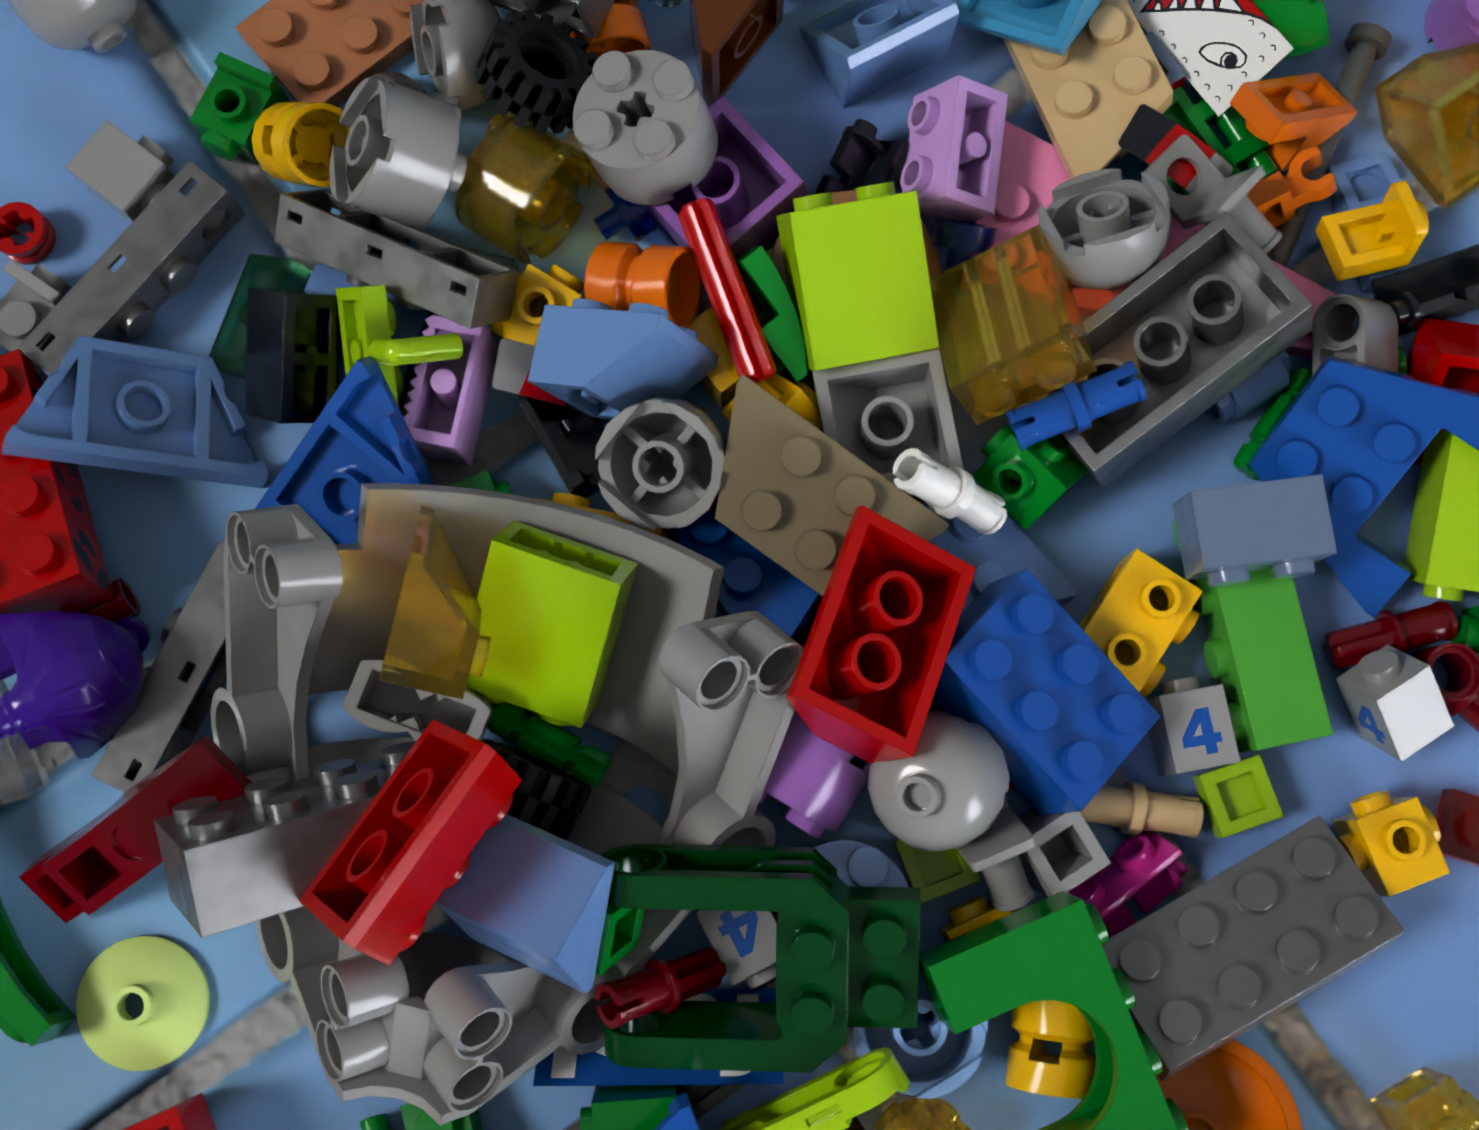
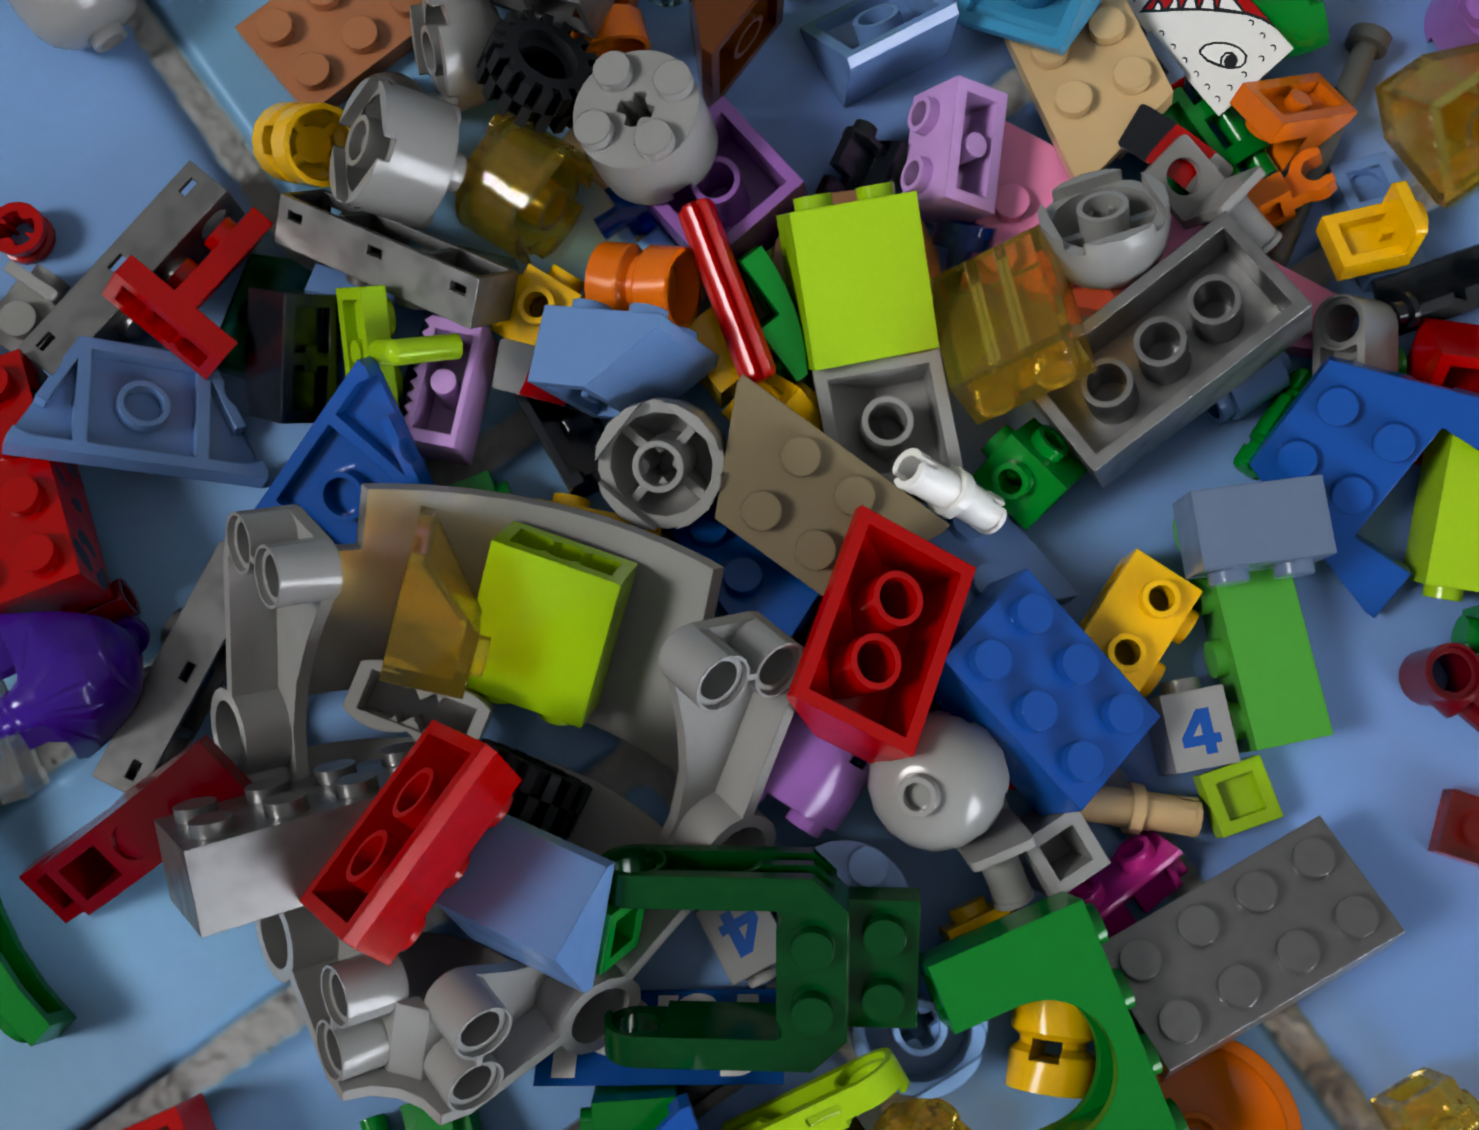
(122, 171): light grey brick -> none
(172, 308): none -> red bracket
(173, 999): yellowish green dish -> none
(222, 126): green brick -> none
(550, 743): green axle -> none
(659, 986): dark red axle -> none
(934, 871): lime plate -> none
(1076, 405): blue pin -> none
(1392, 841): yellow brick -> none
(1395, 702): light grey brick -> none
(1399, 630): dark red axle -> none

